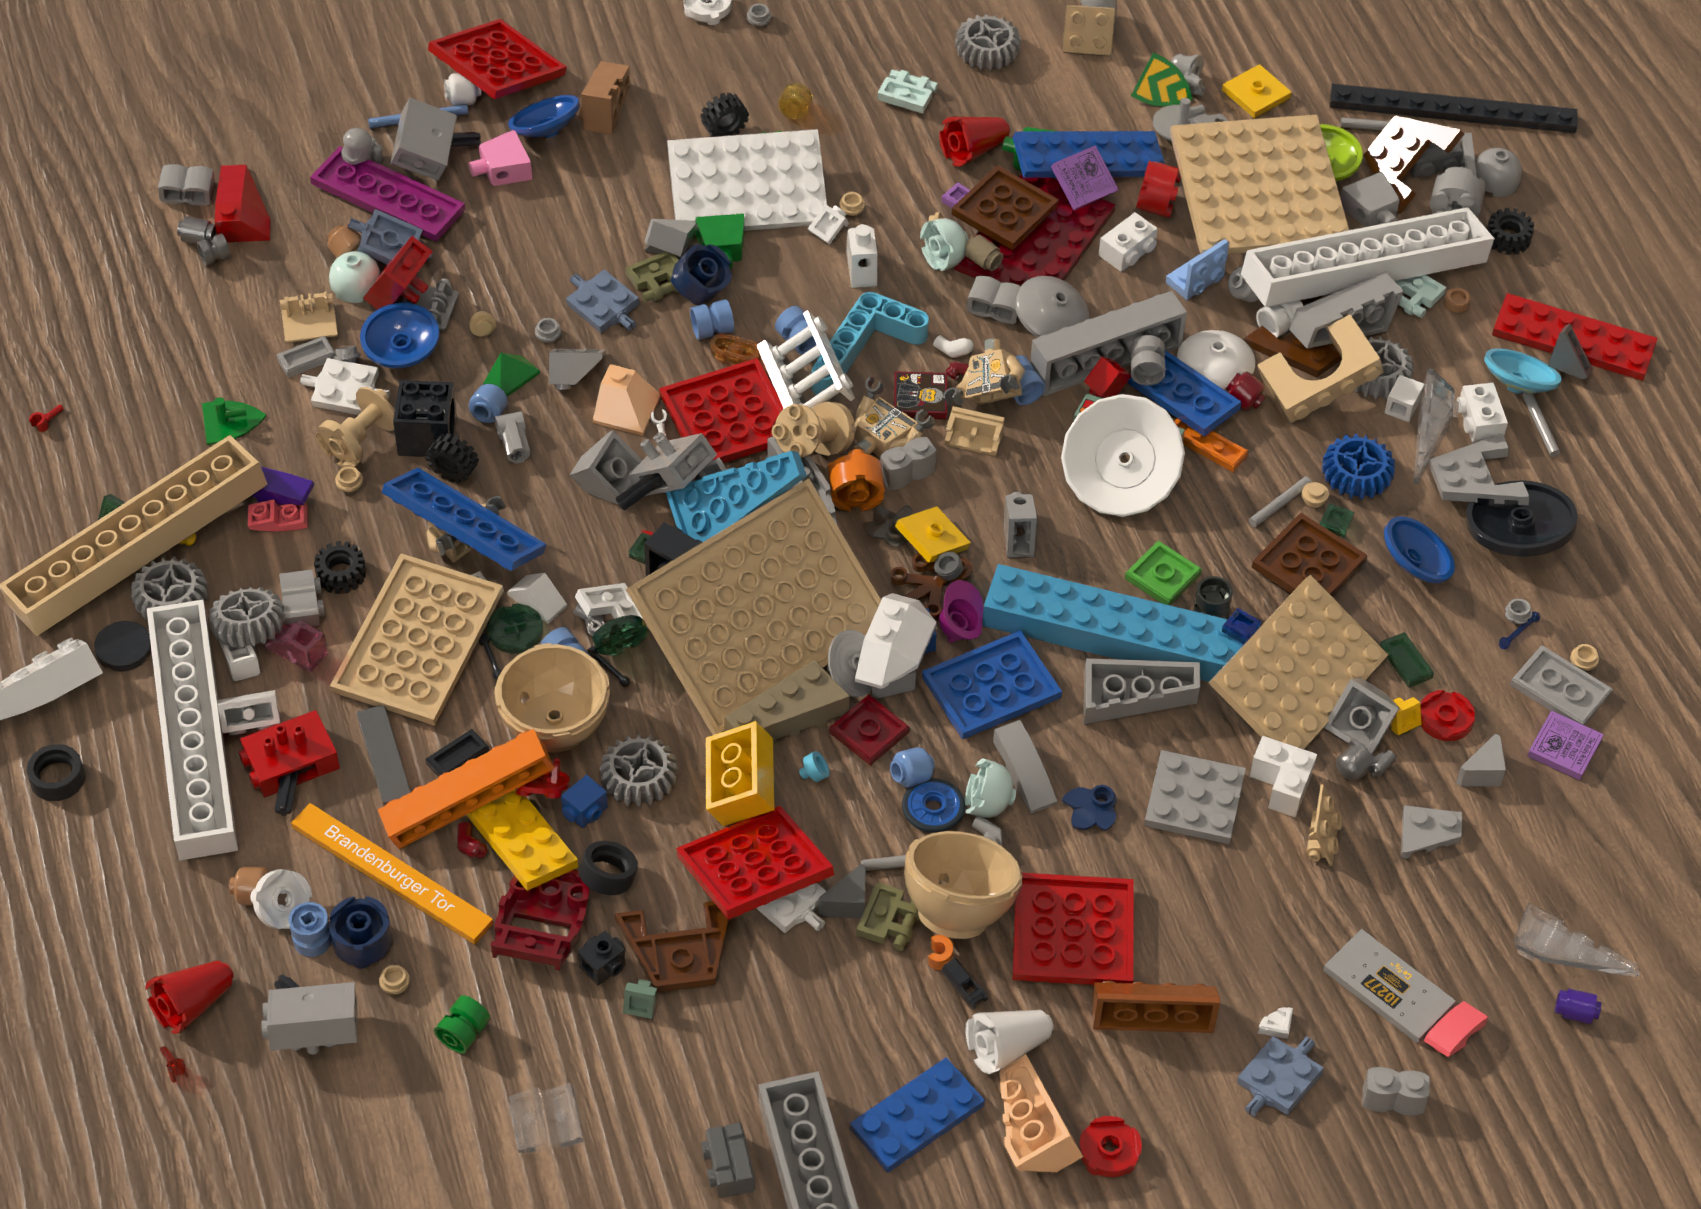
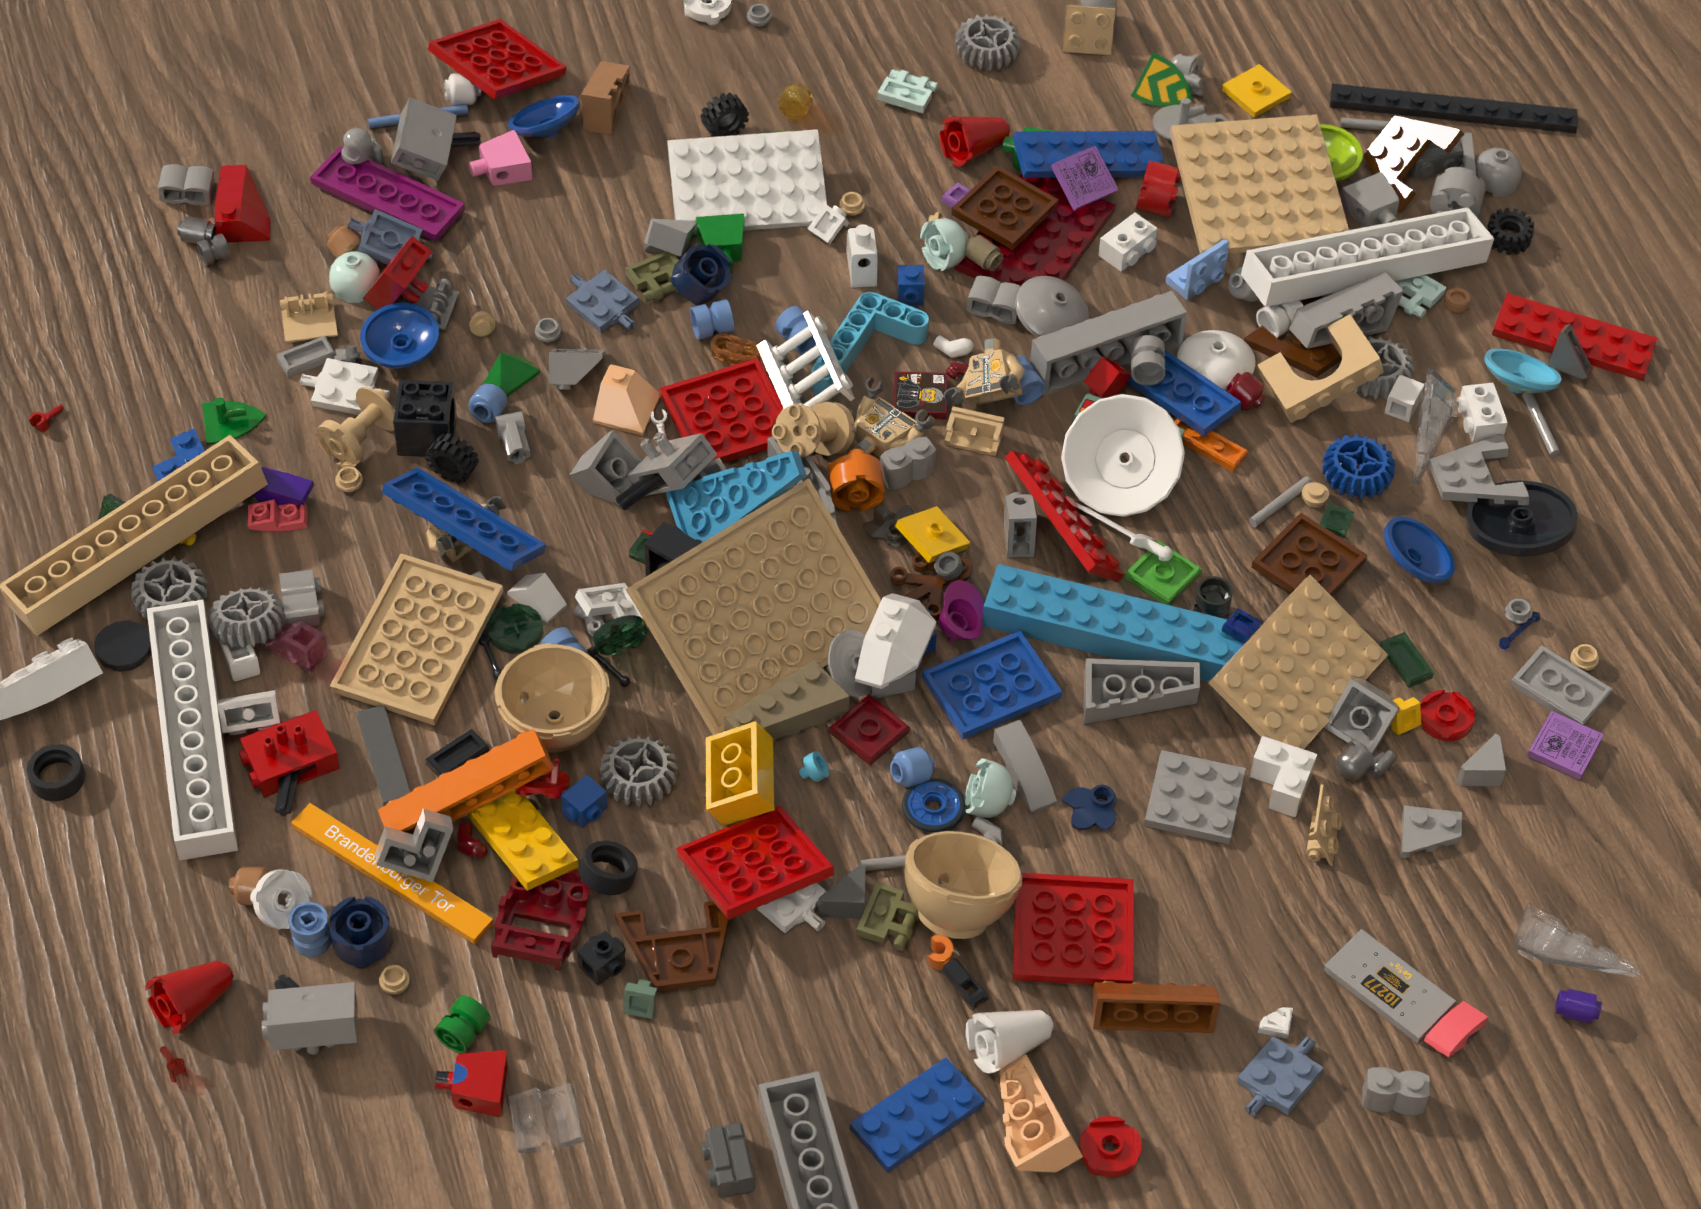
(186, 446): none -> blue plate
(337, 555): black tyre -> none
(416, 853): none -> light grey brick
(477, 1082): none -> red torso
(910, 284): none -> blue brick
(1064, 516): none -> red plate
(1139, 540): none -> white sword

